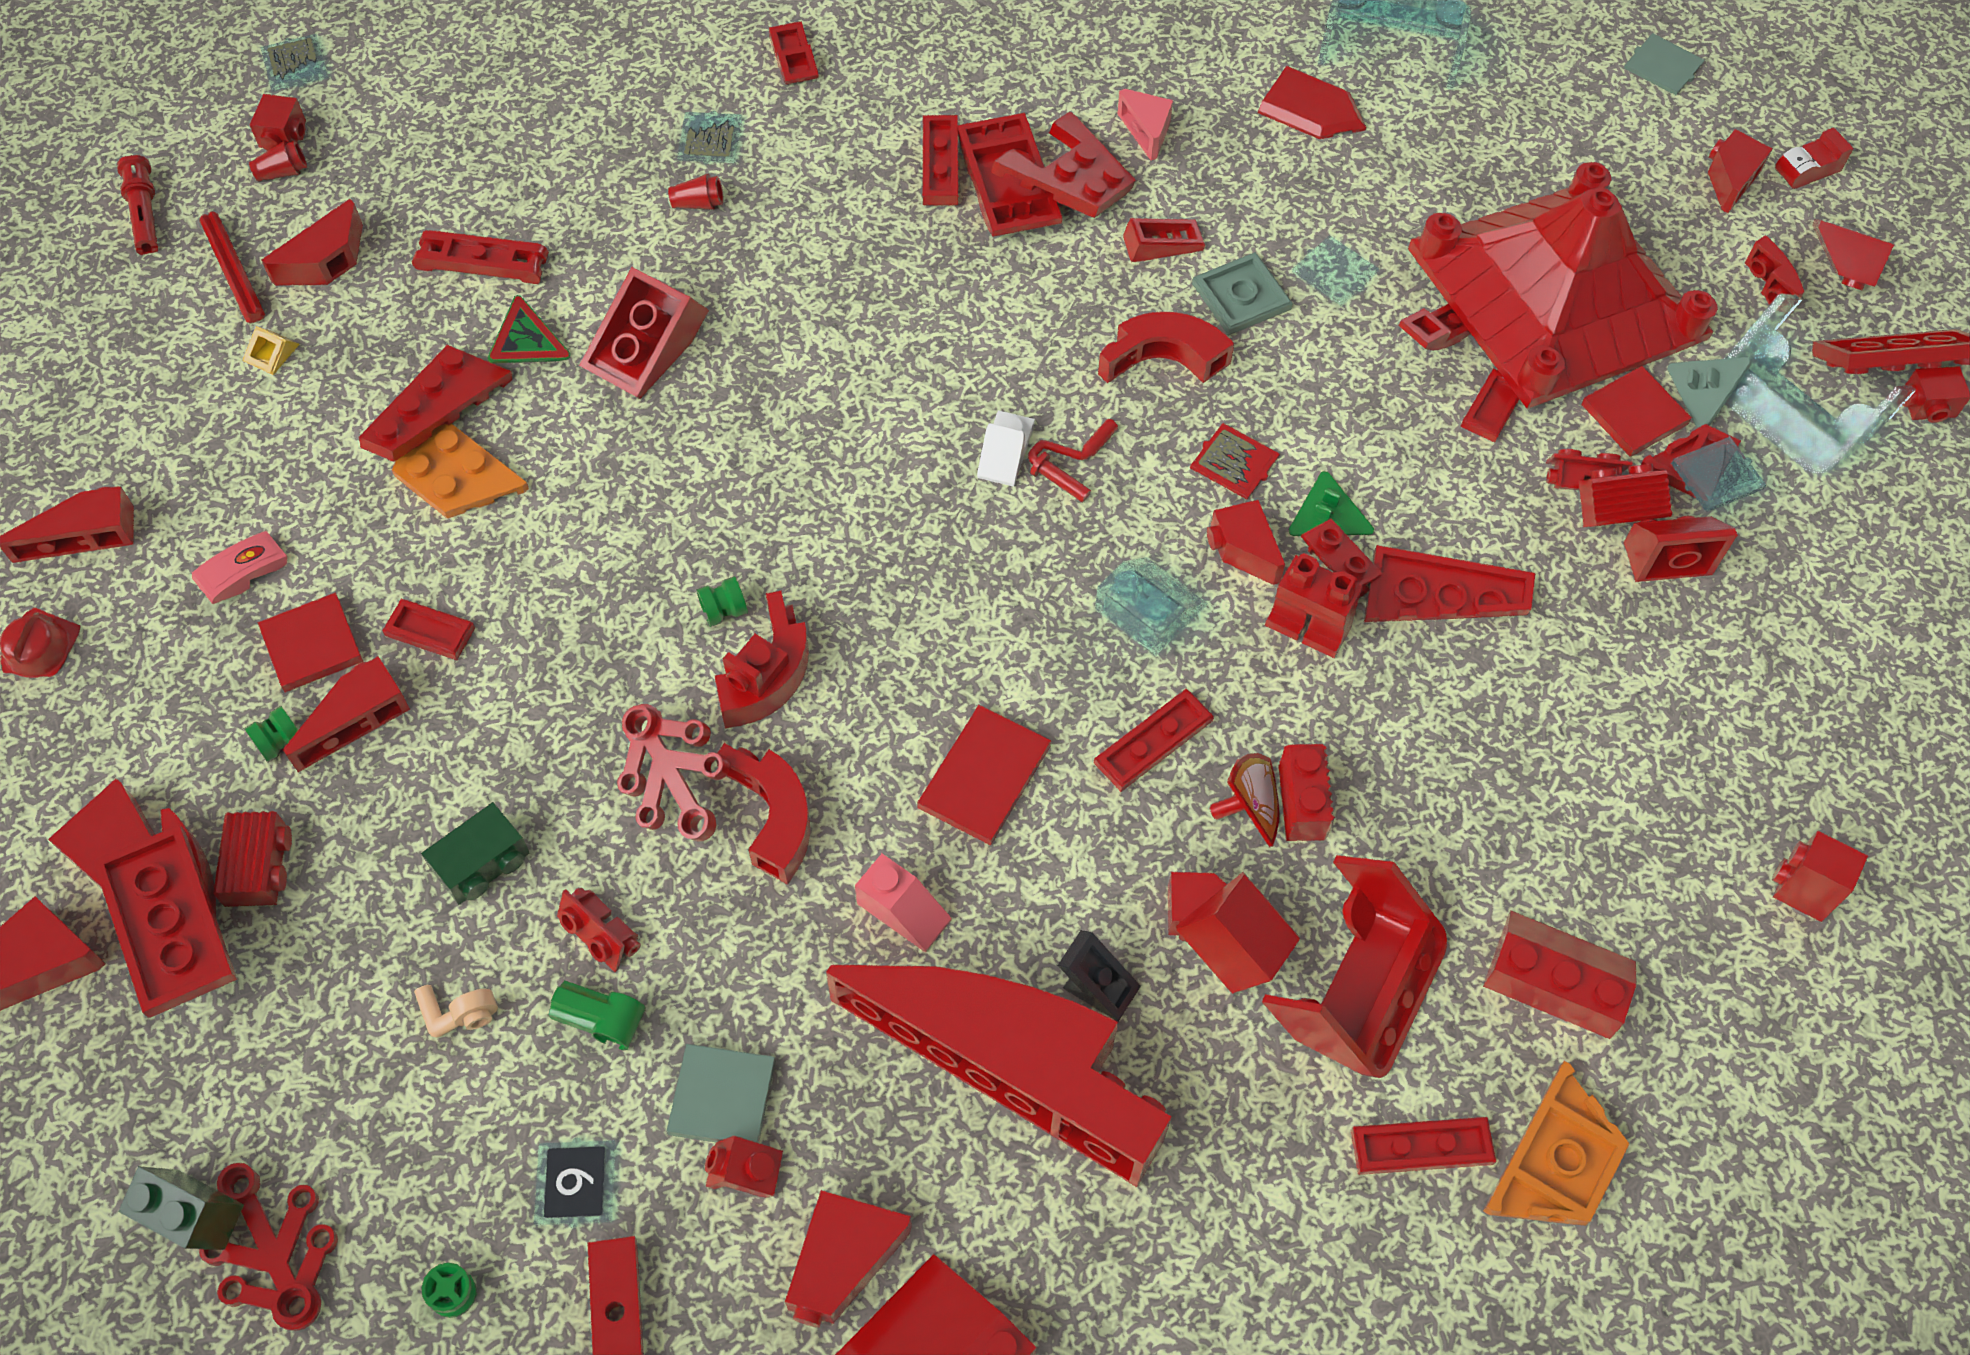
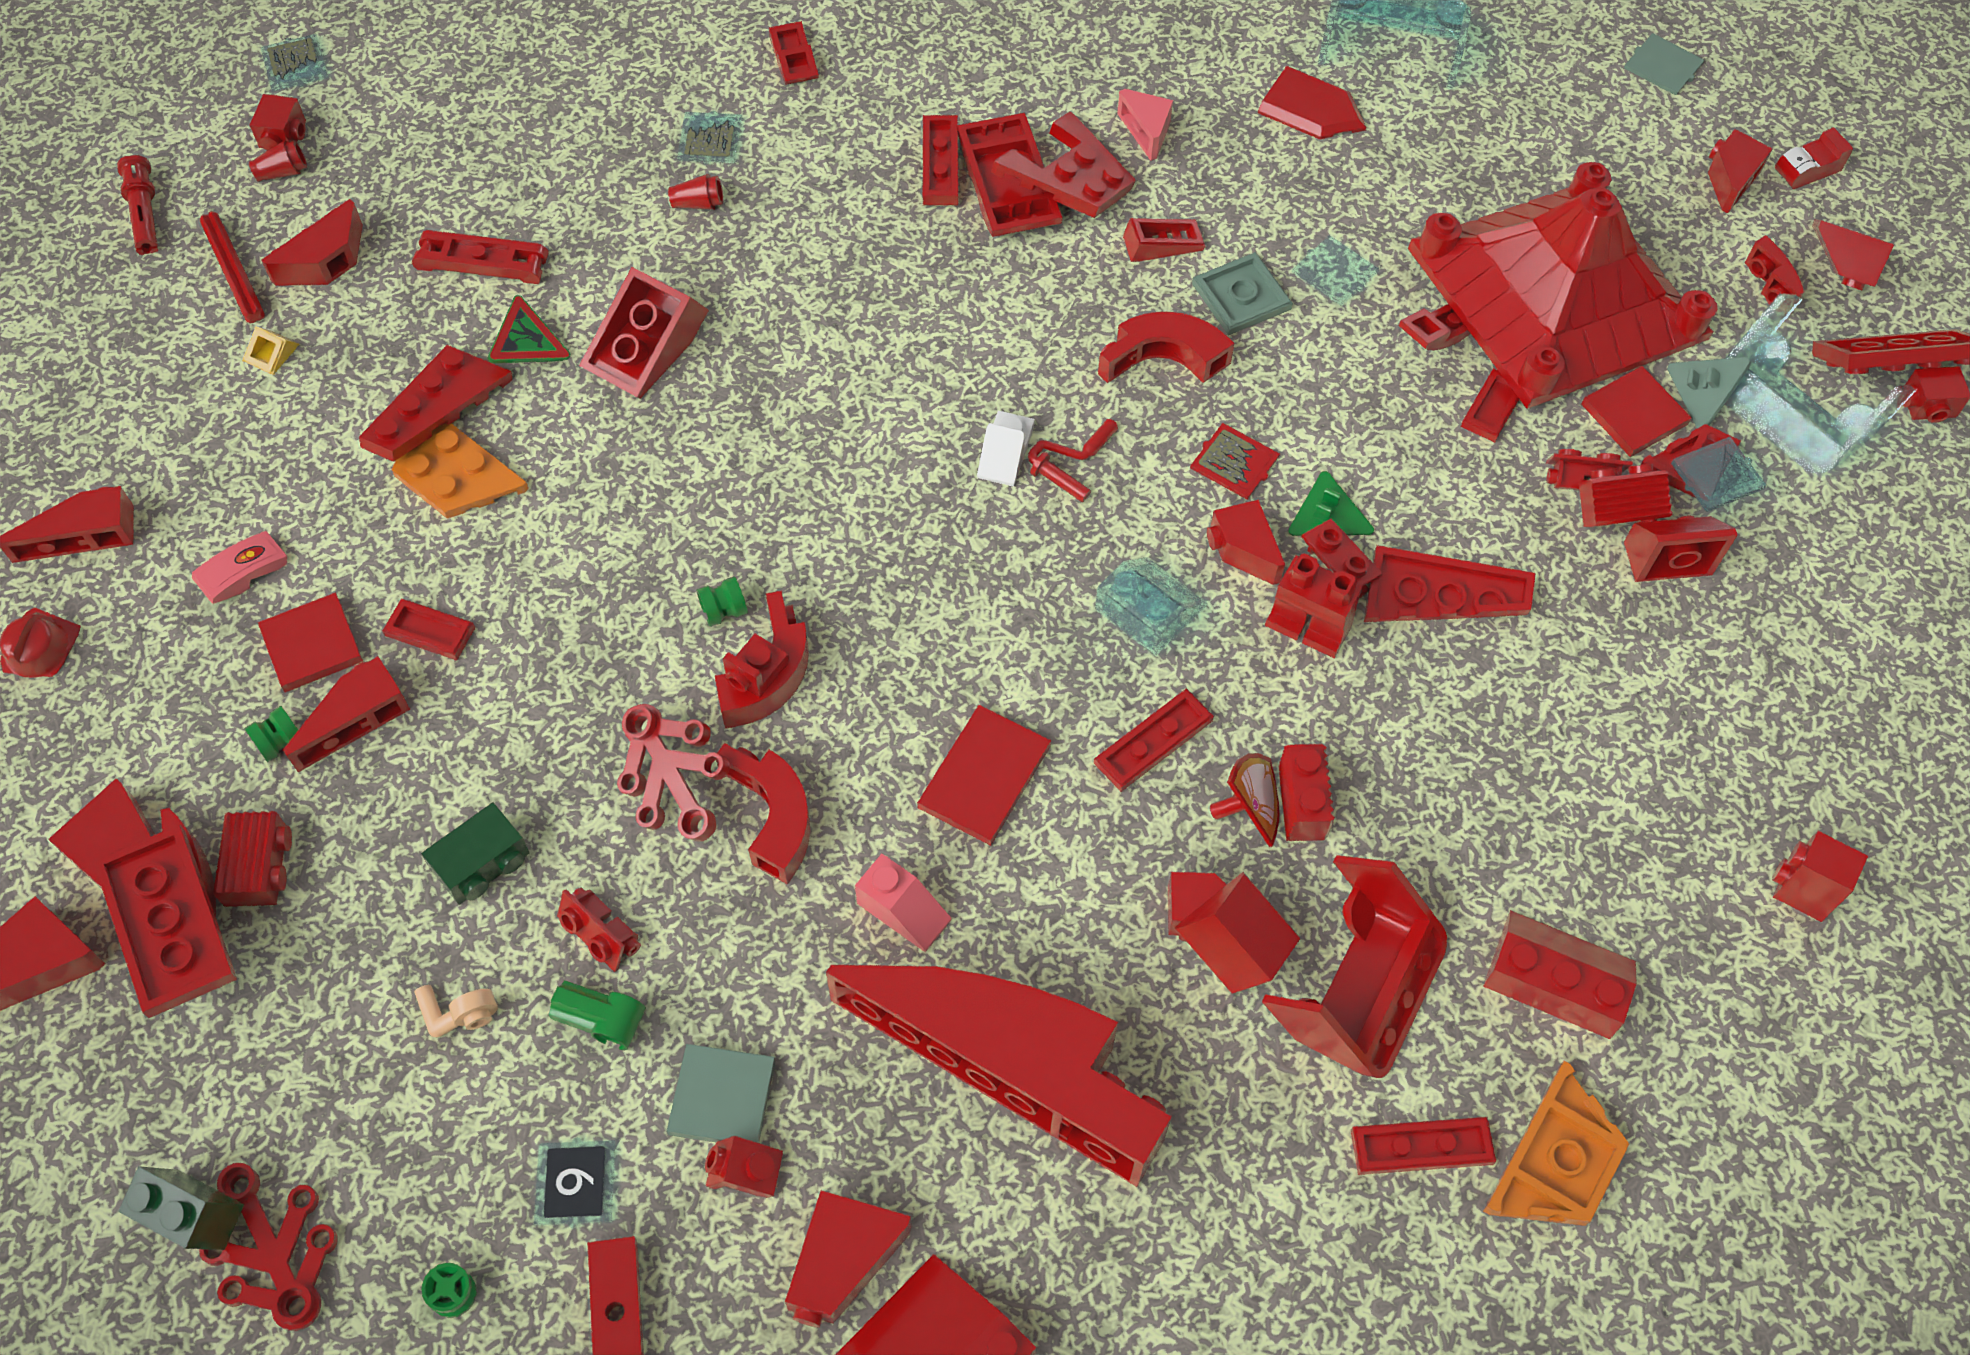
(1097, 976): black slope -> none

